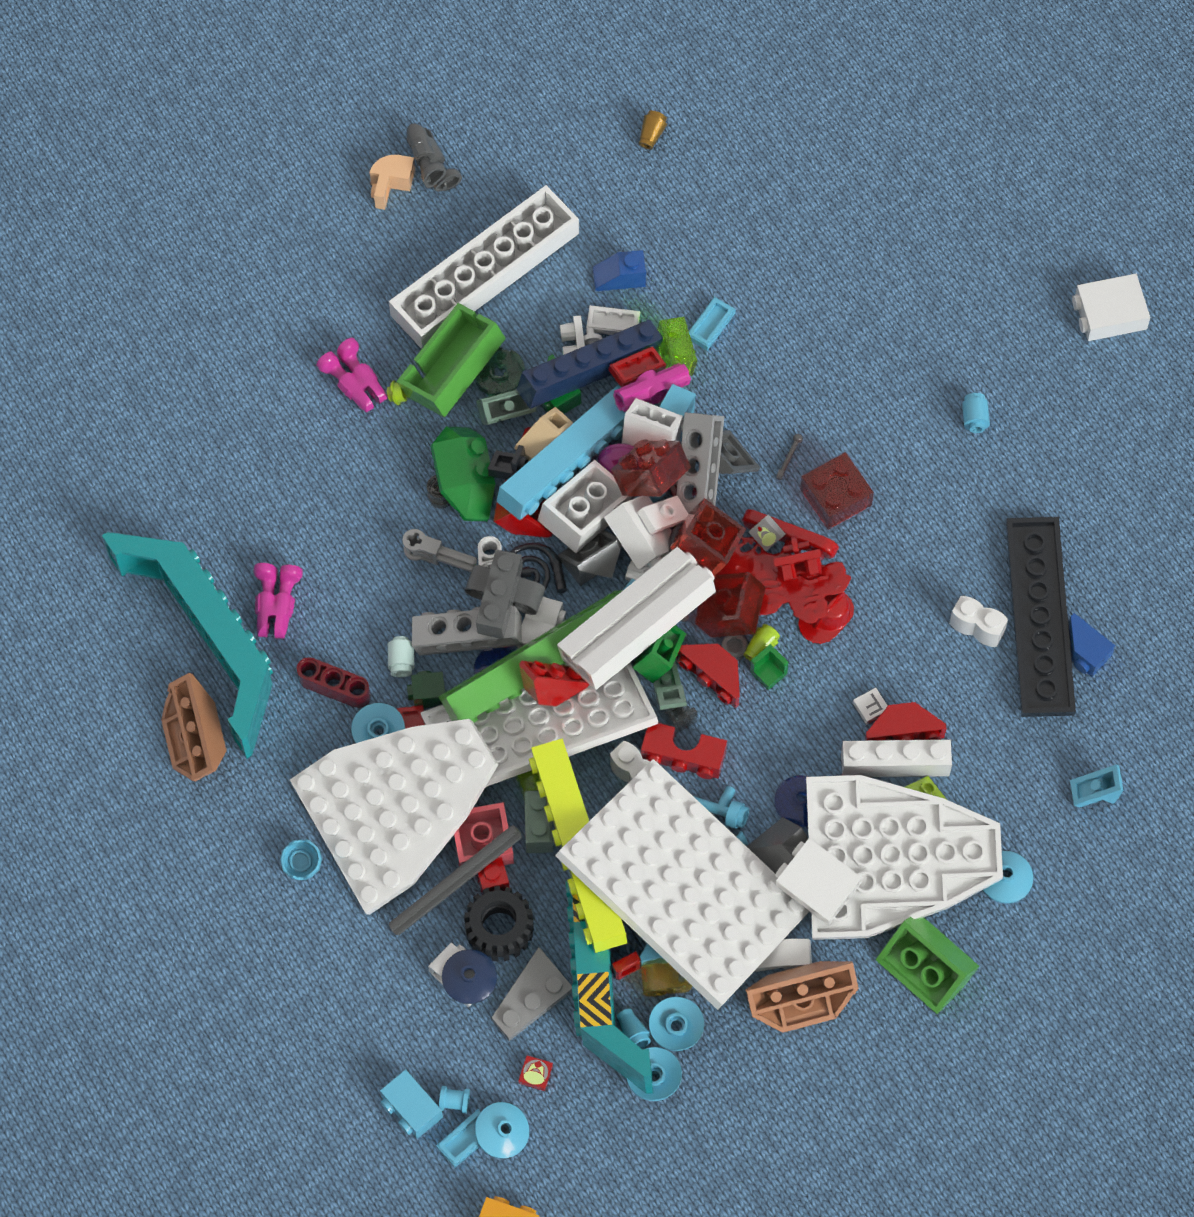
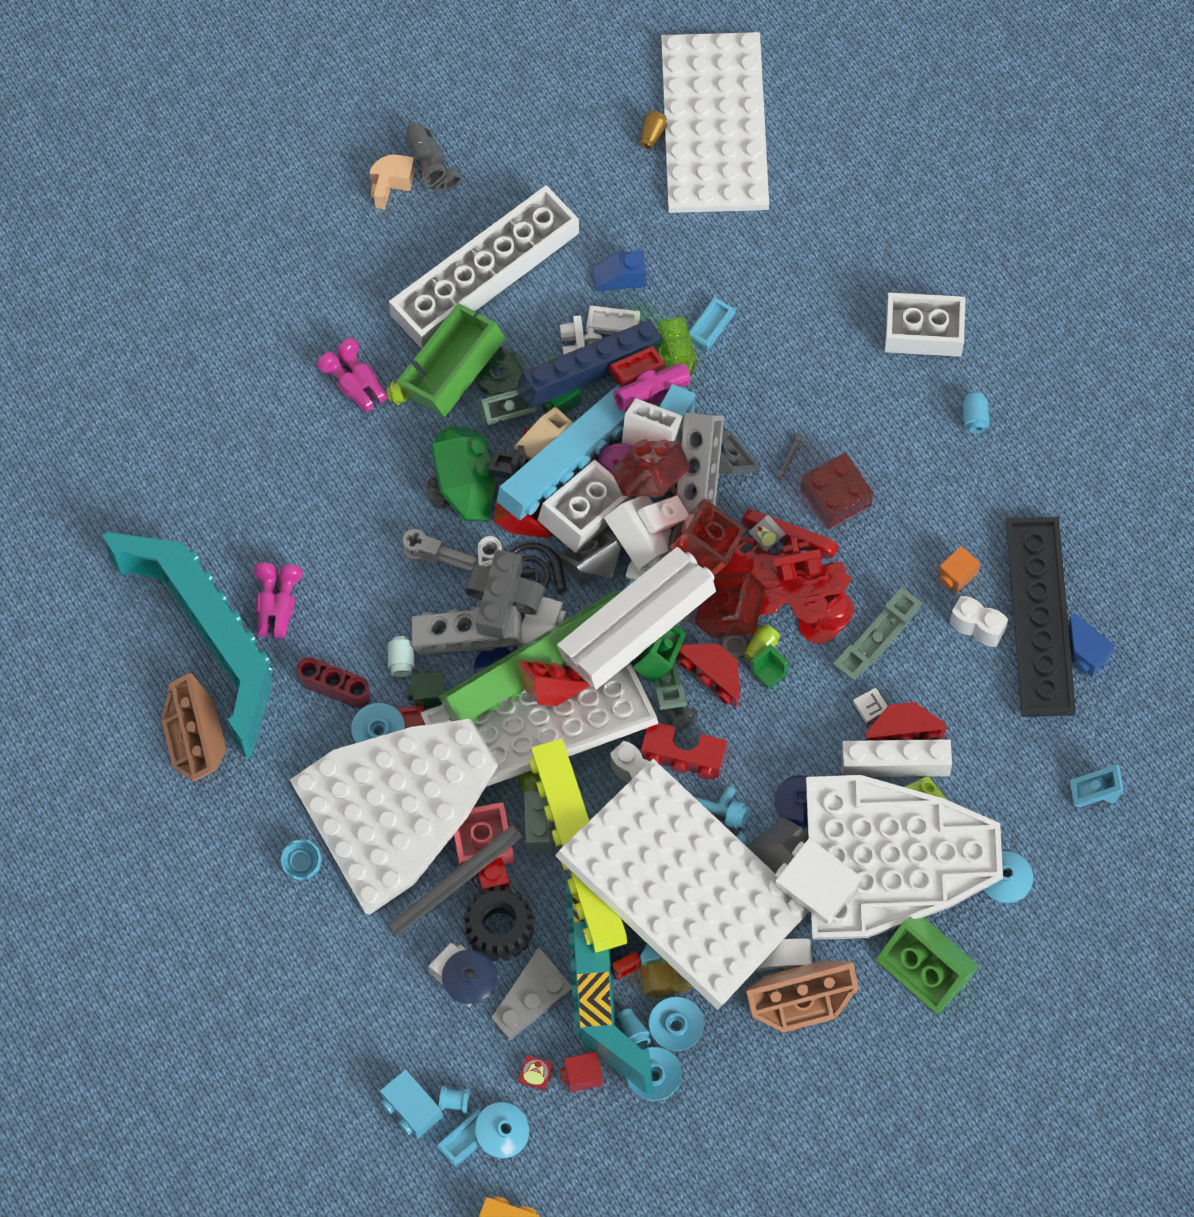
(582, 1072): none -> red brick
(714, 122): none -> white plate
(879, 635): none -> sand green slope
(925, 324): none -> white brick
(958, 570): none -> orange brick
(1111, 307): white brick -> none

